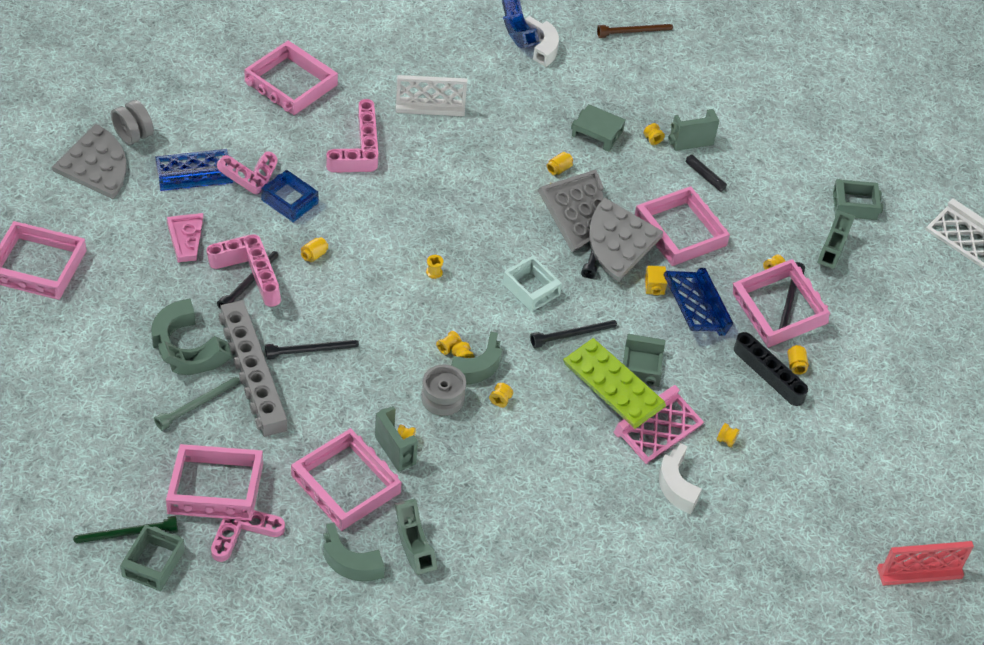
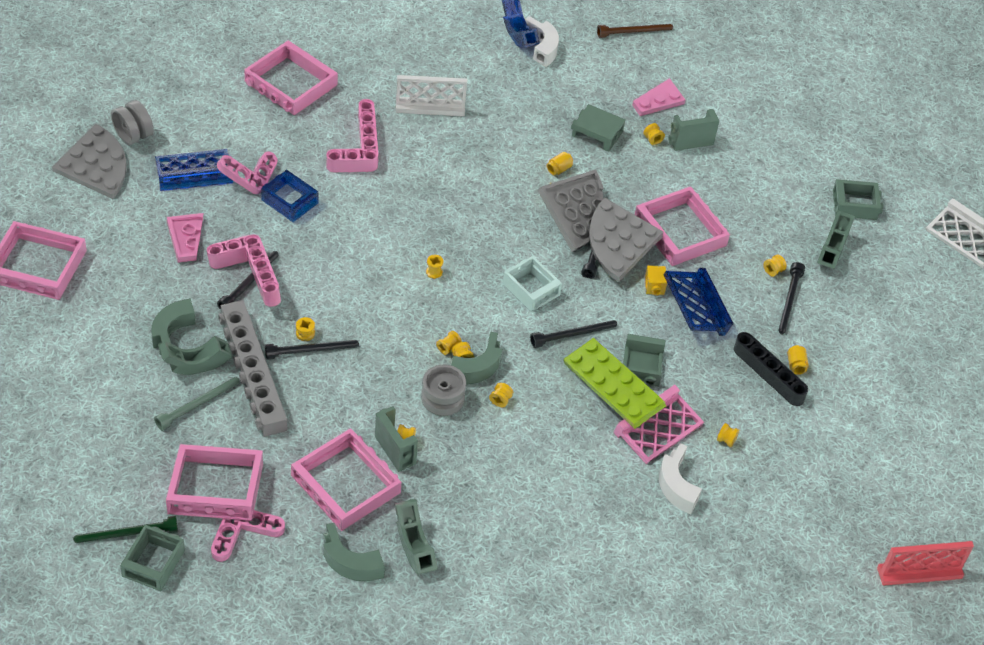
(301, 332): none -> yellow wheel
(314, 249): yellow brick -> none
(659, 98): none -> bright pink wing
(706, 173): black axle -> none
(789, 268): bright pink window -> none

